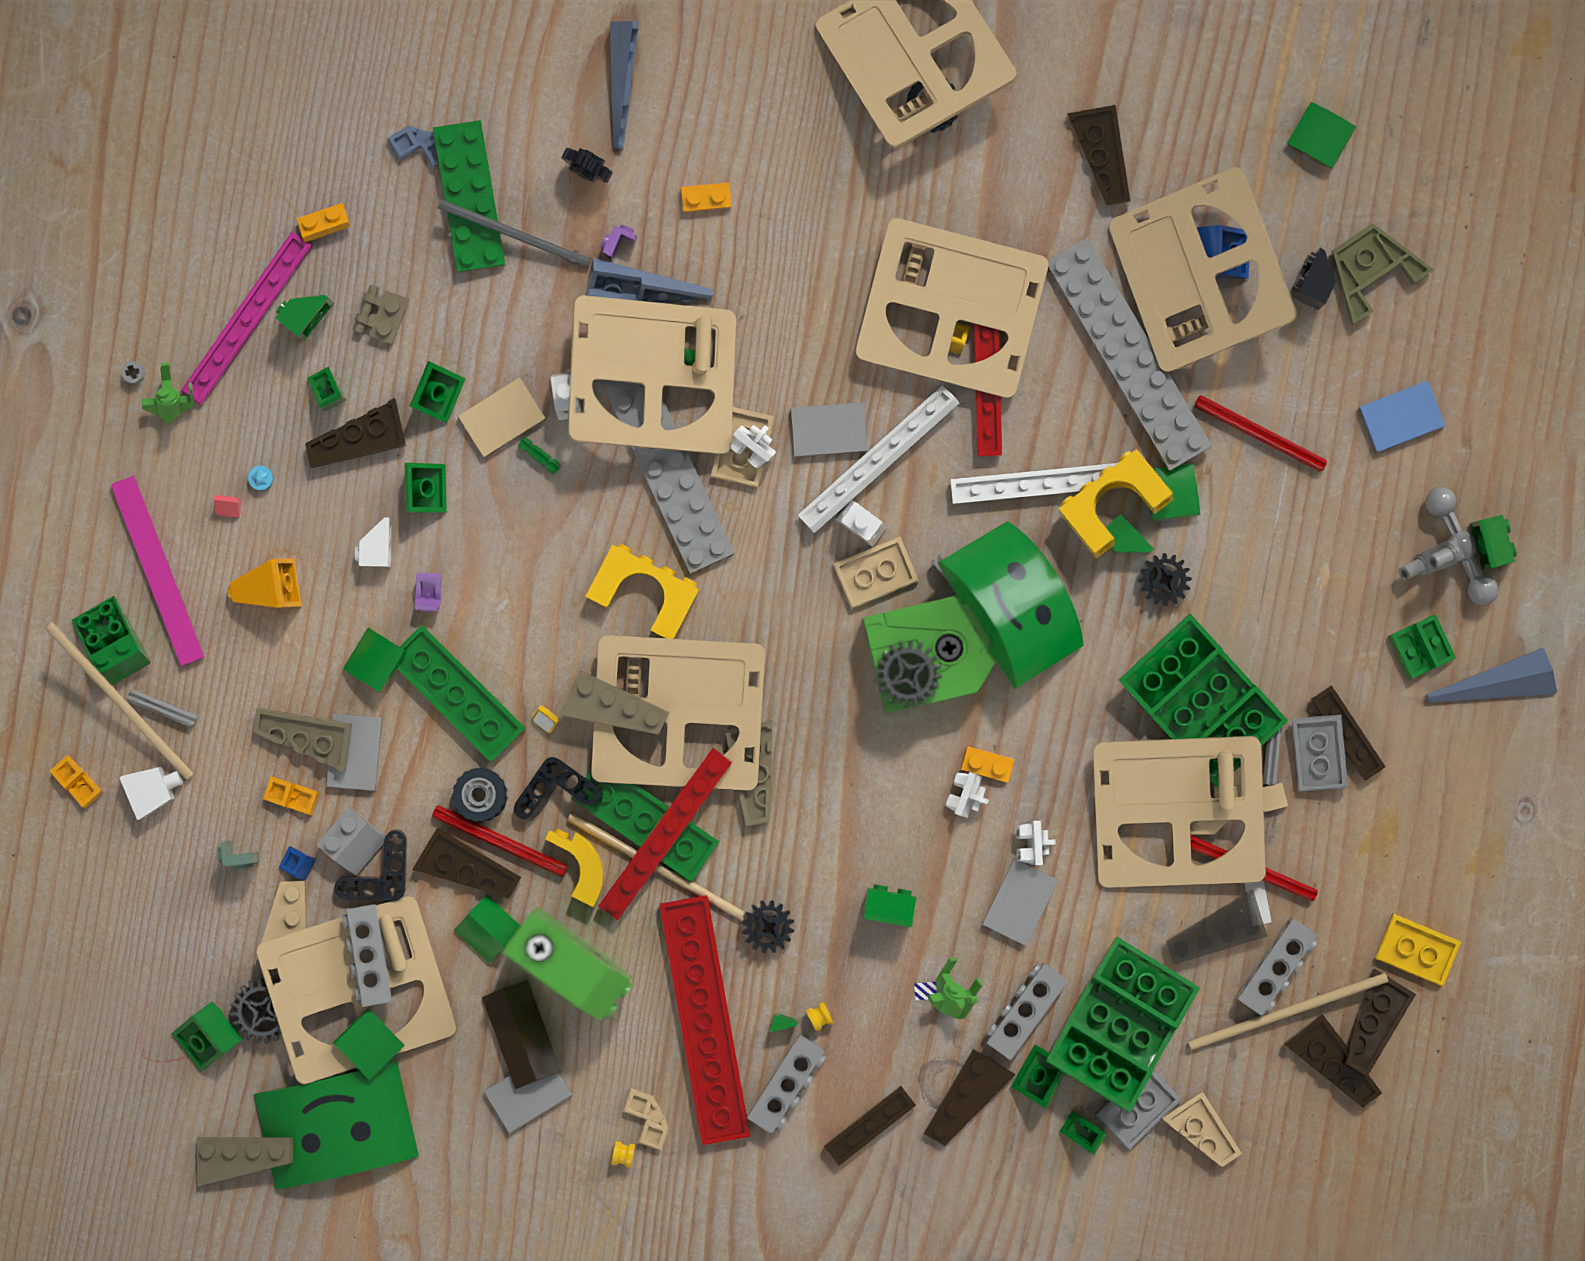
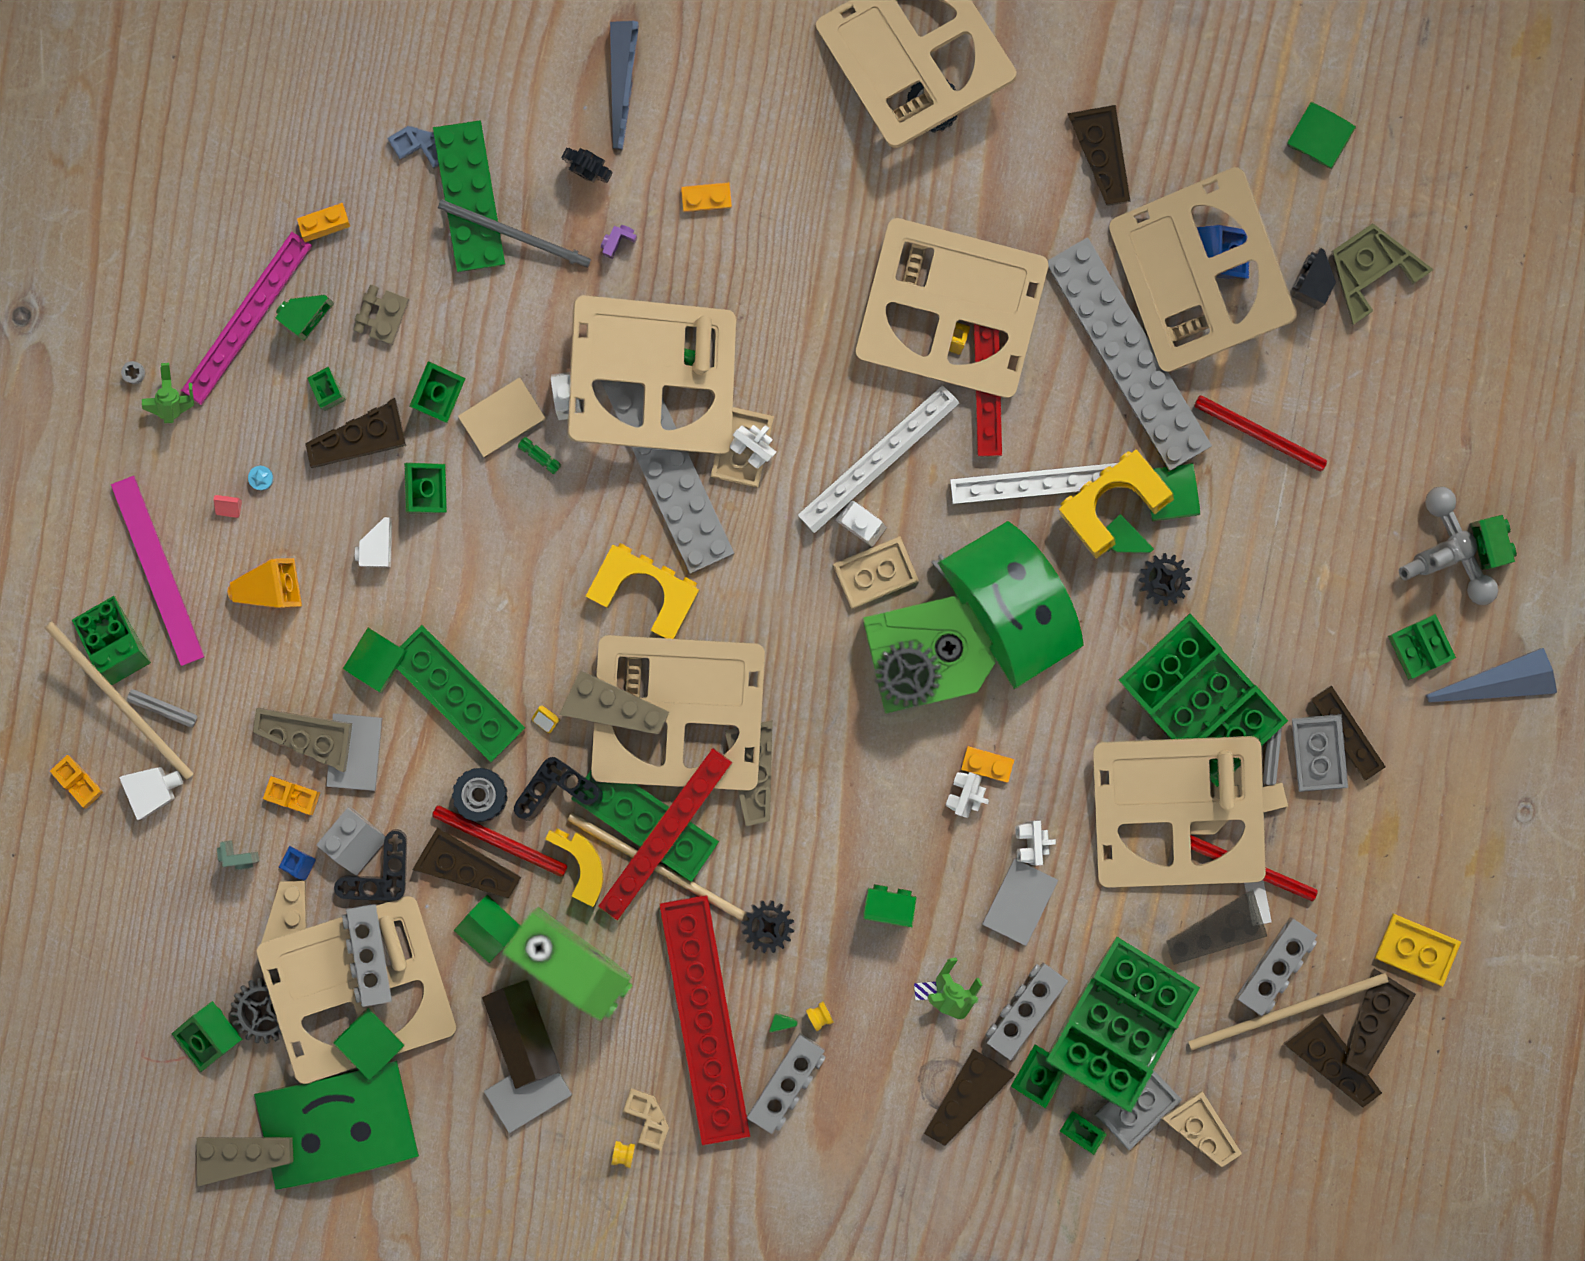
(428, 592): medium lavender bracket -> none
(627, 283): sand blue wedge -> none
(829, 429): light grey tile -> none
(869, 1125): dark brown plate -> none
(1402, 416): medium blue tile -> none

